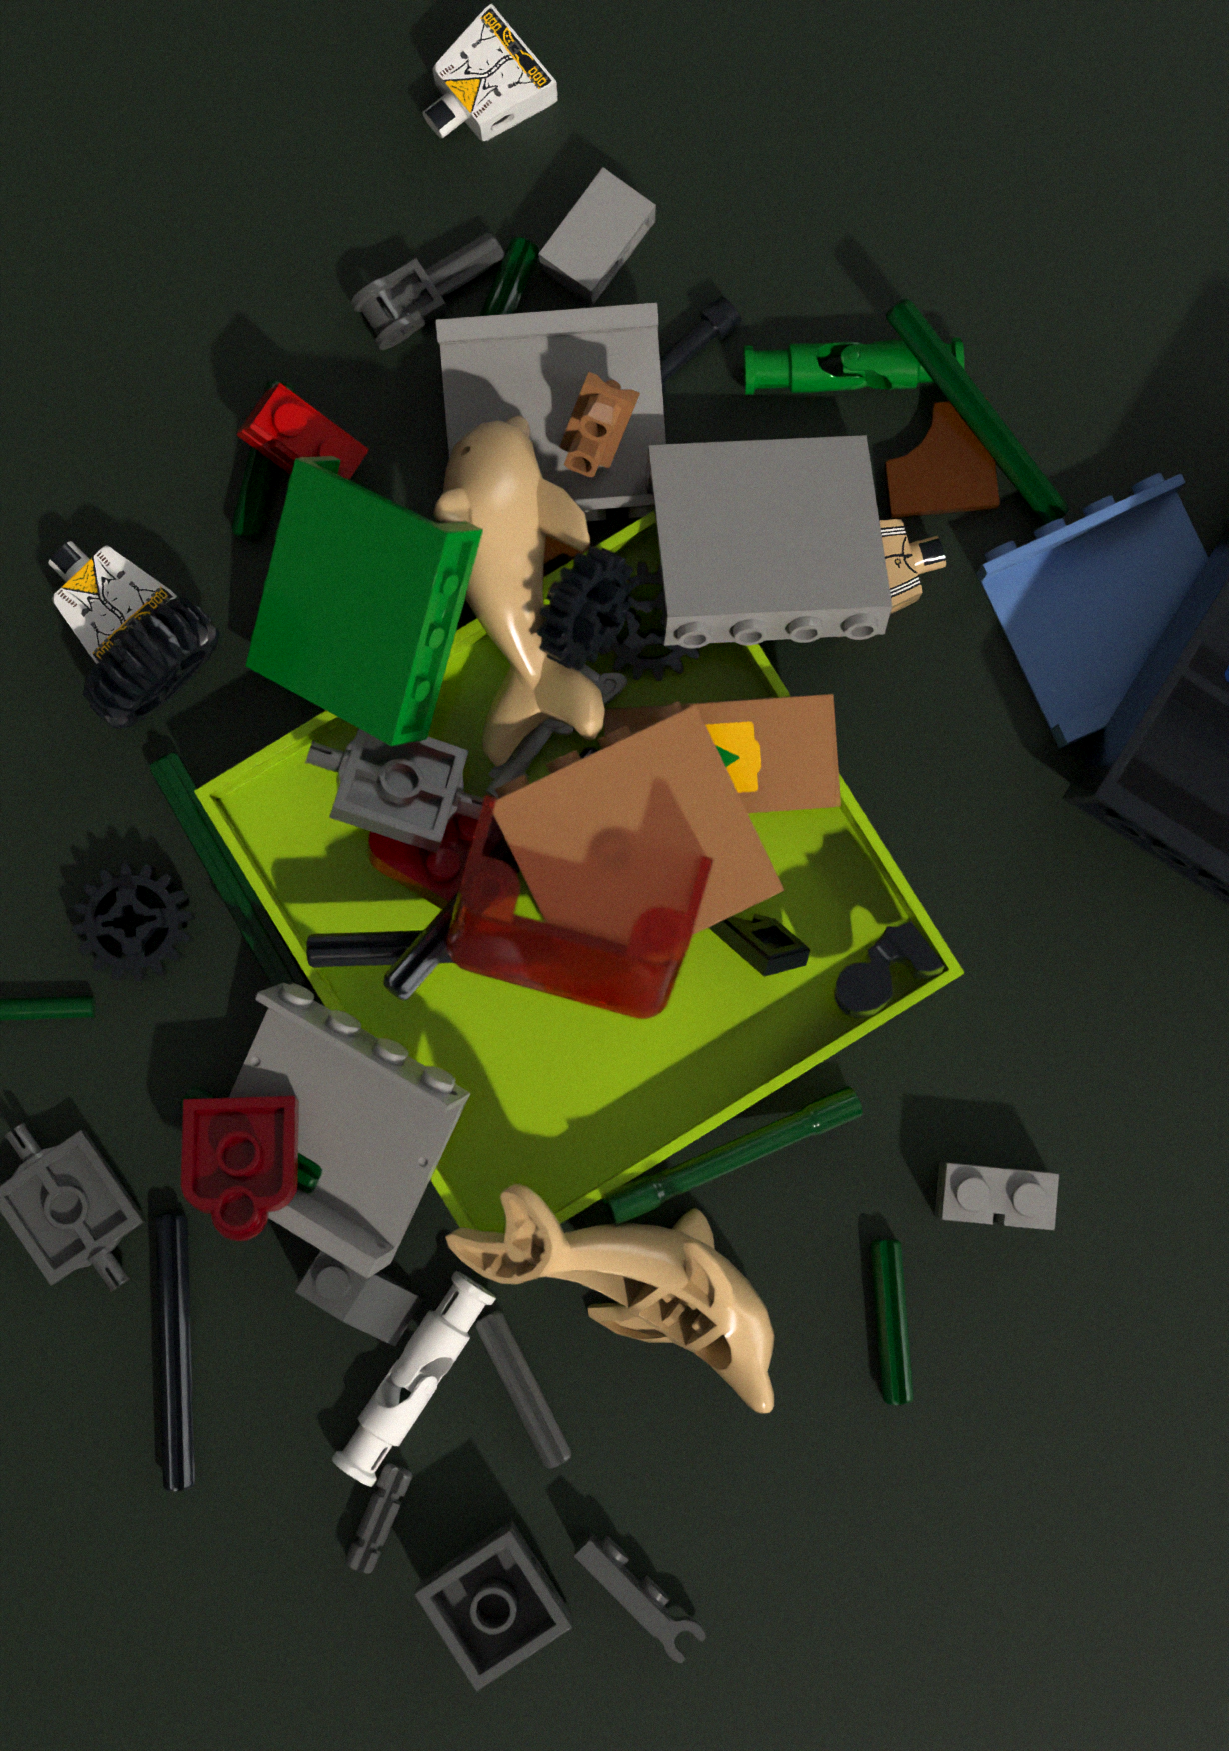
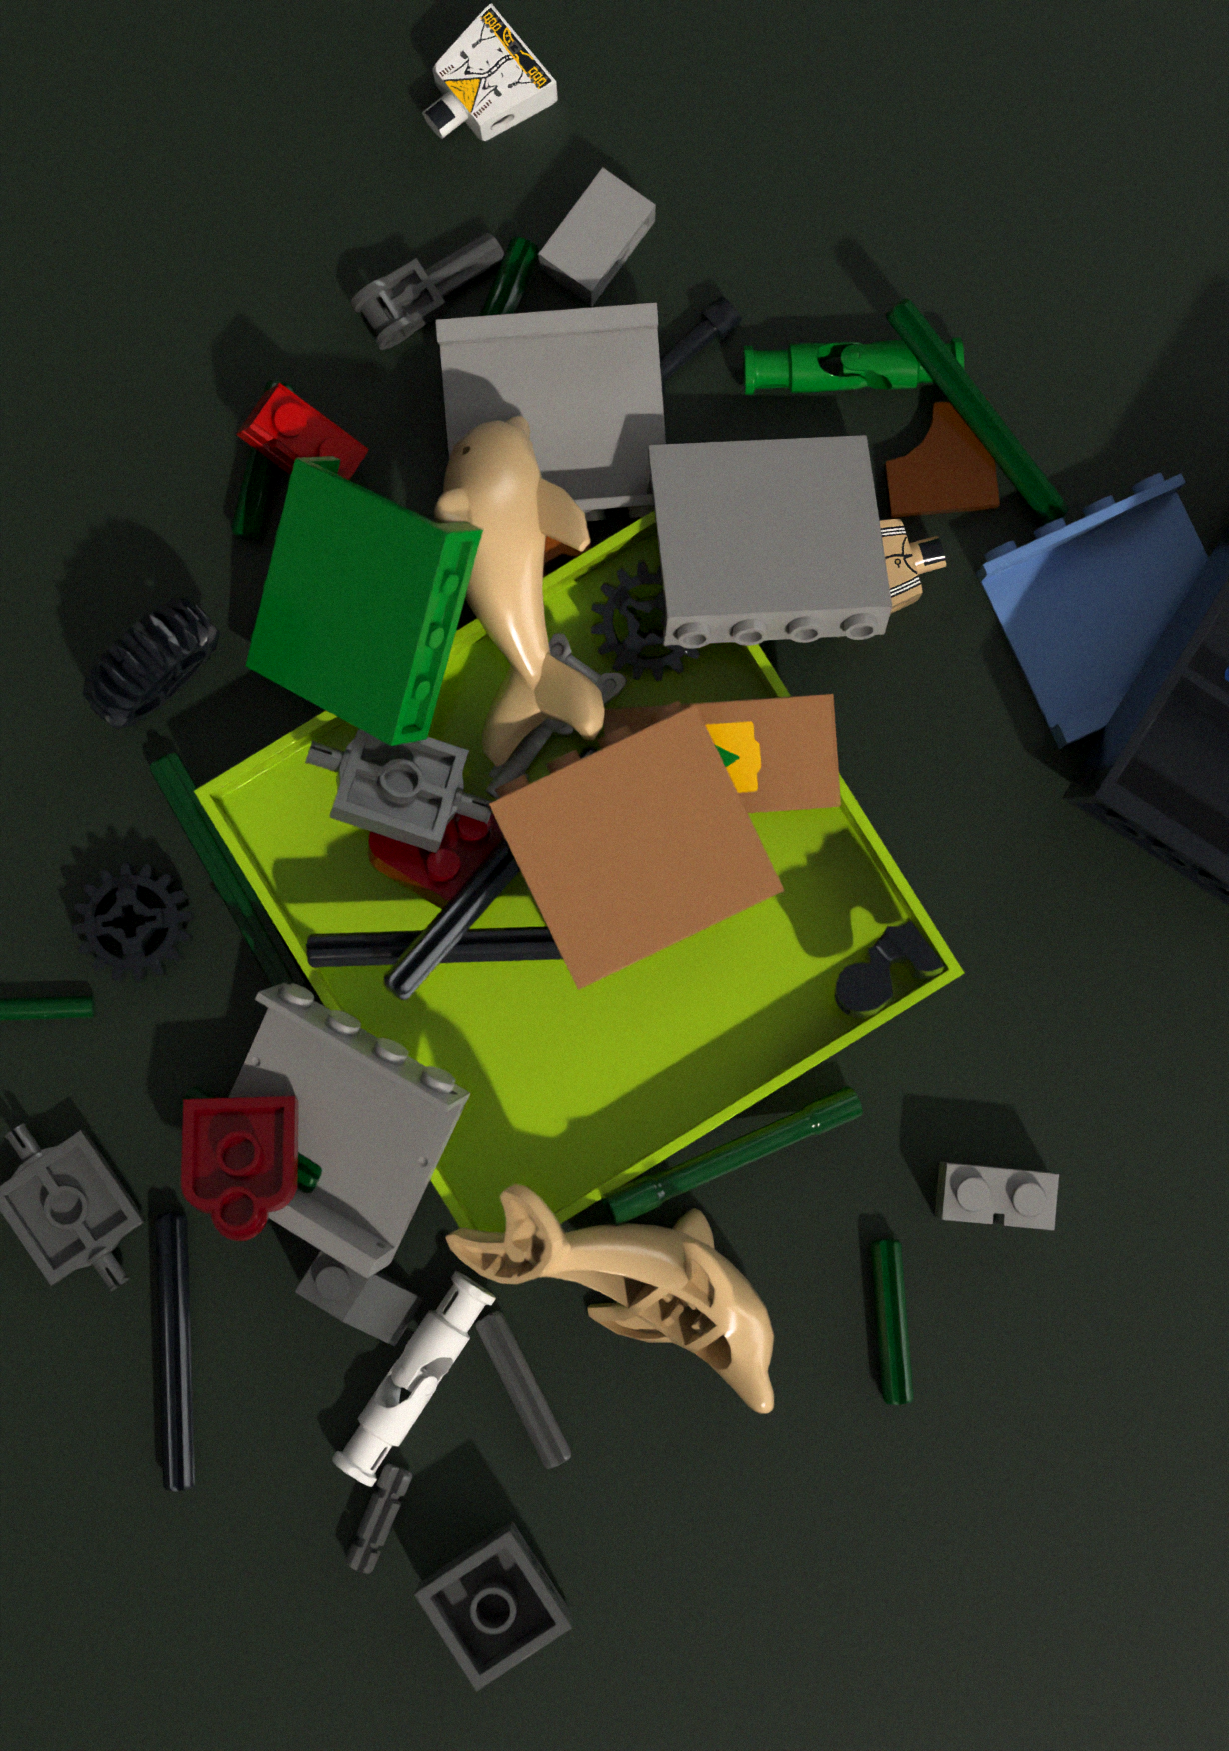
(103, 595): torso -> none
(560, 961): clear red windscreen -> none
(585, 608): black gear -> none
(597, 424): medium nougat hips -> none
(640, 1598): dark grey plate -> none
(763, 943): black tile -> none

